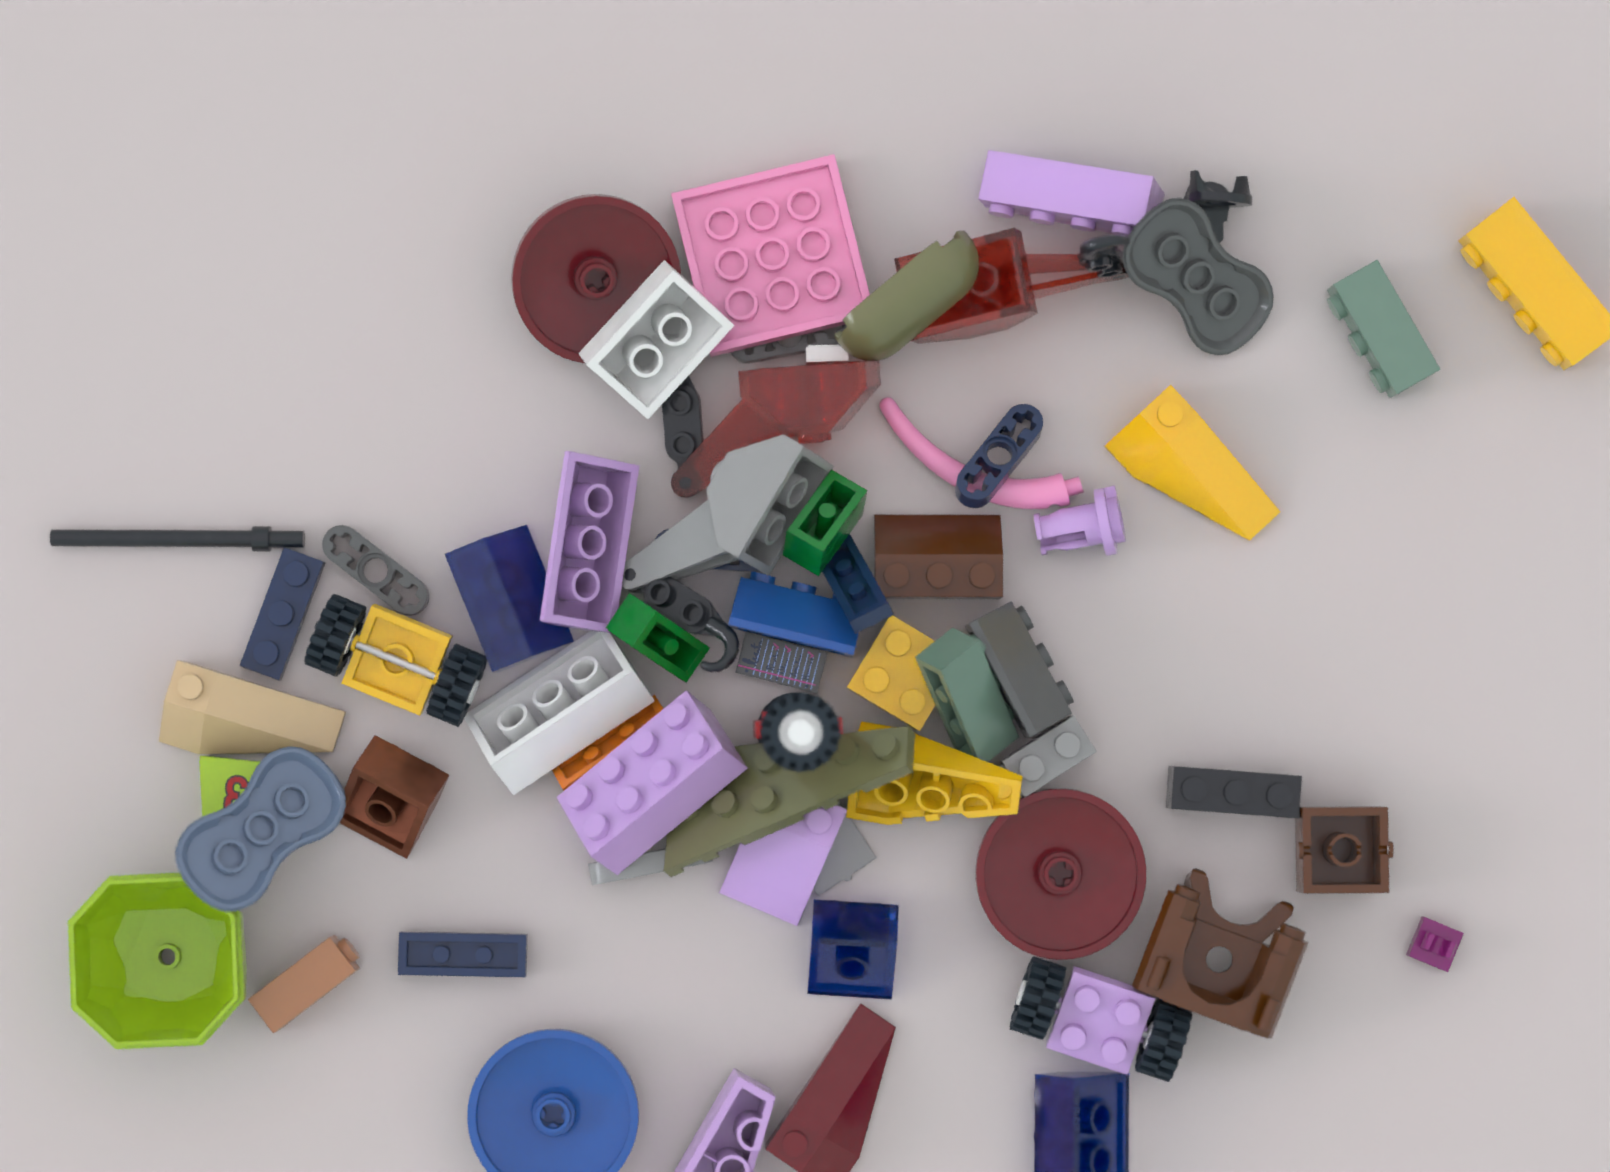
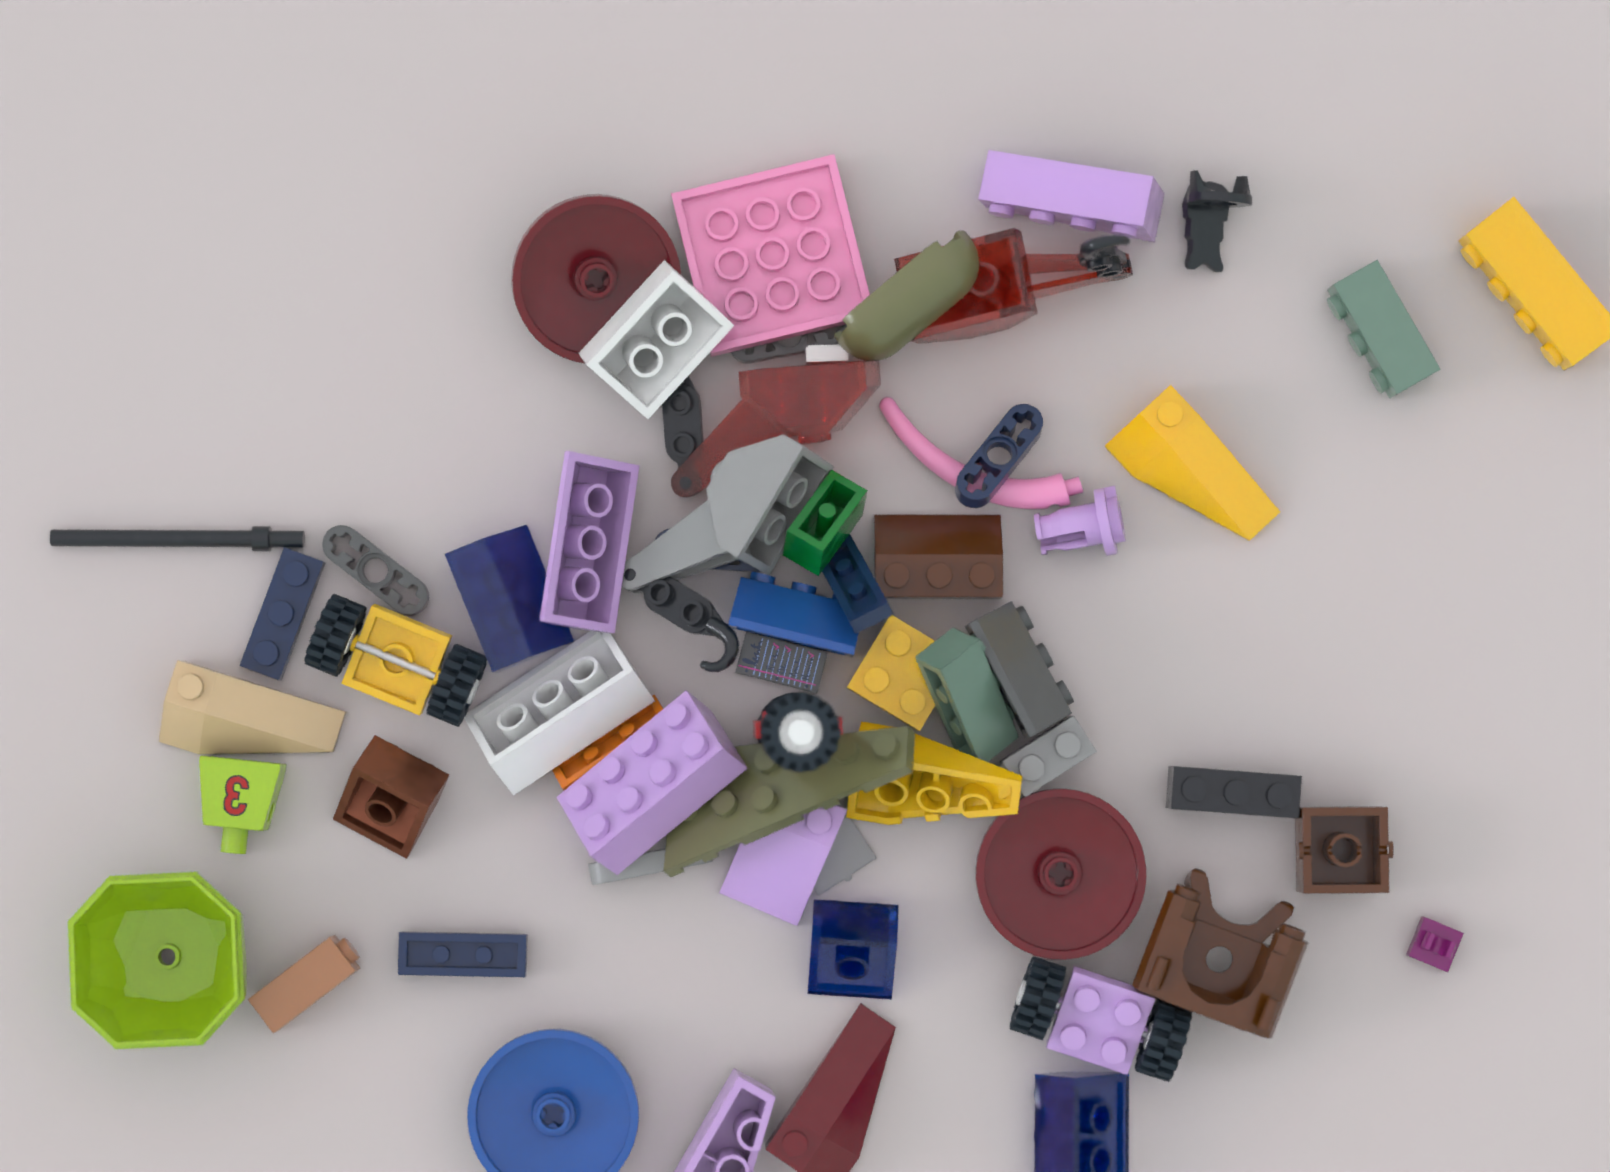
(237, 850): sand blue plate -> none
(657, 638): green brick -> none
(1182, 261): dark grey plate -> none

